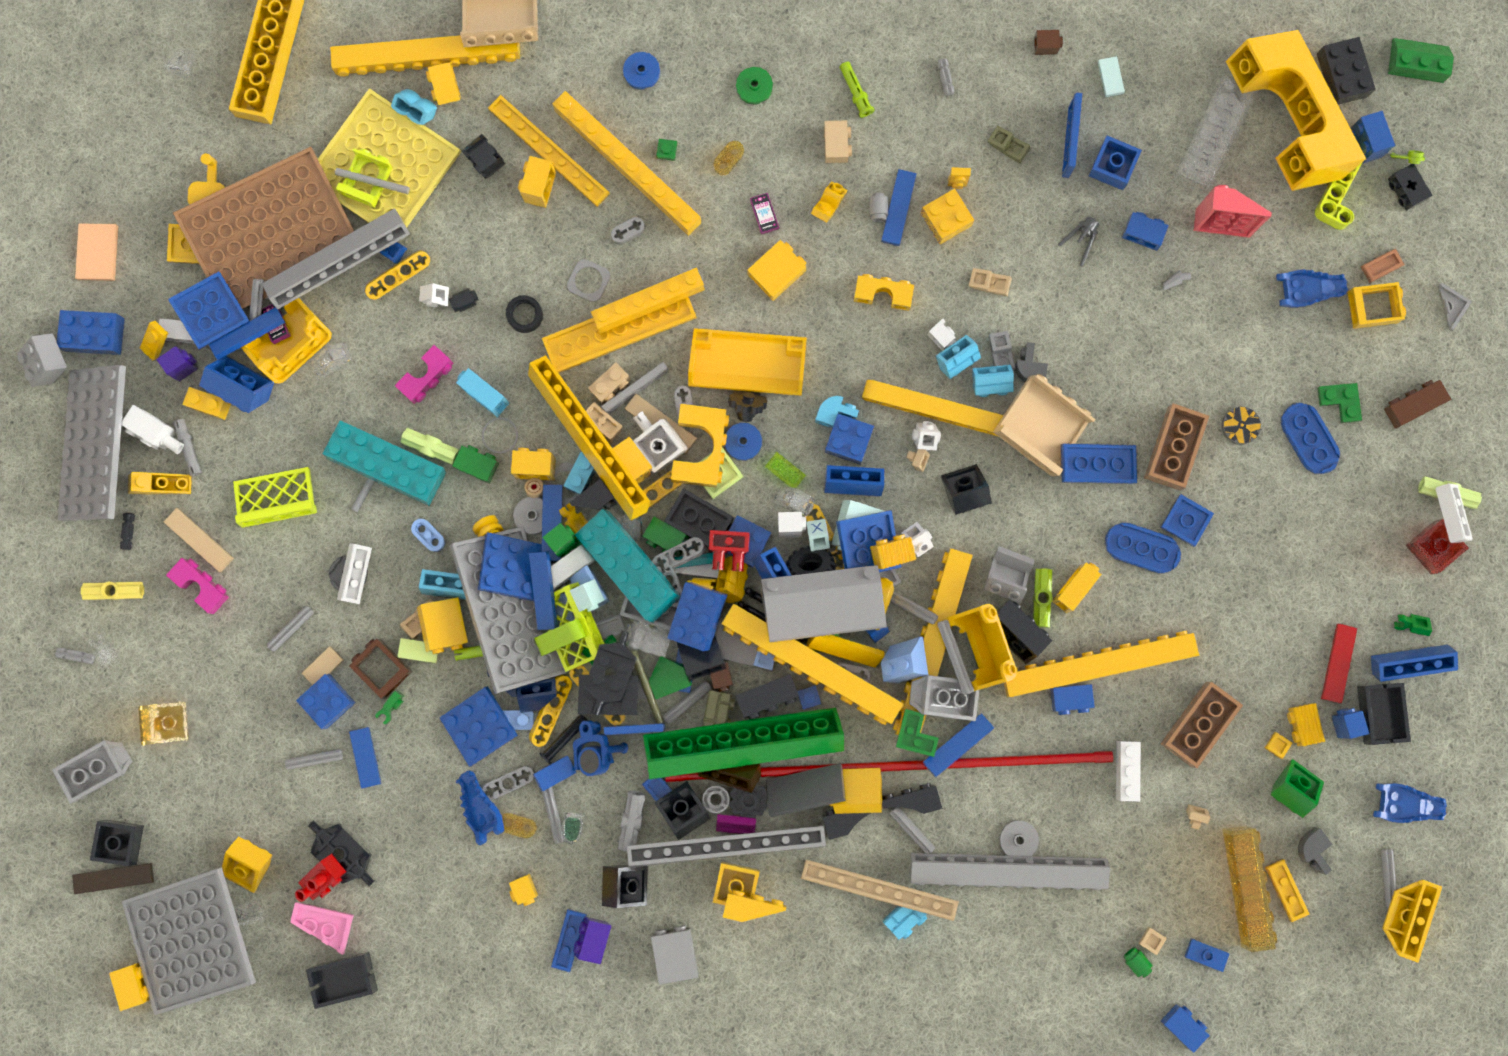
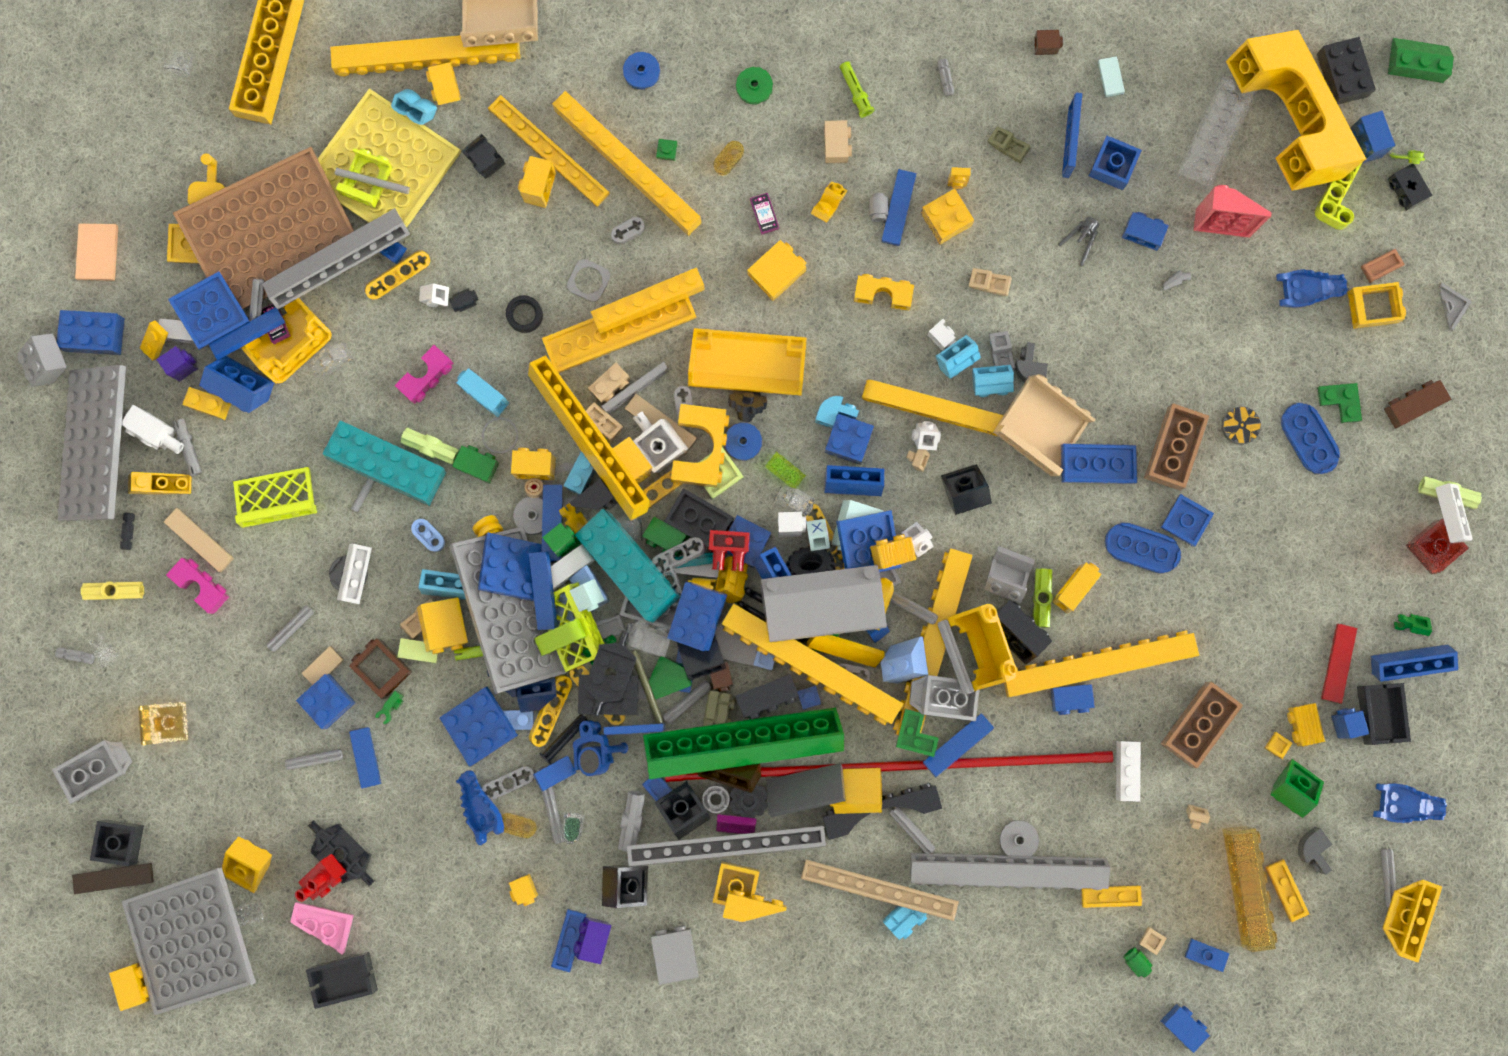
(1112, 897): none -> yellow tile

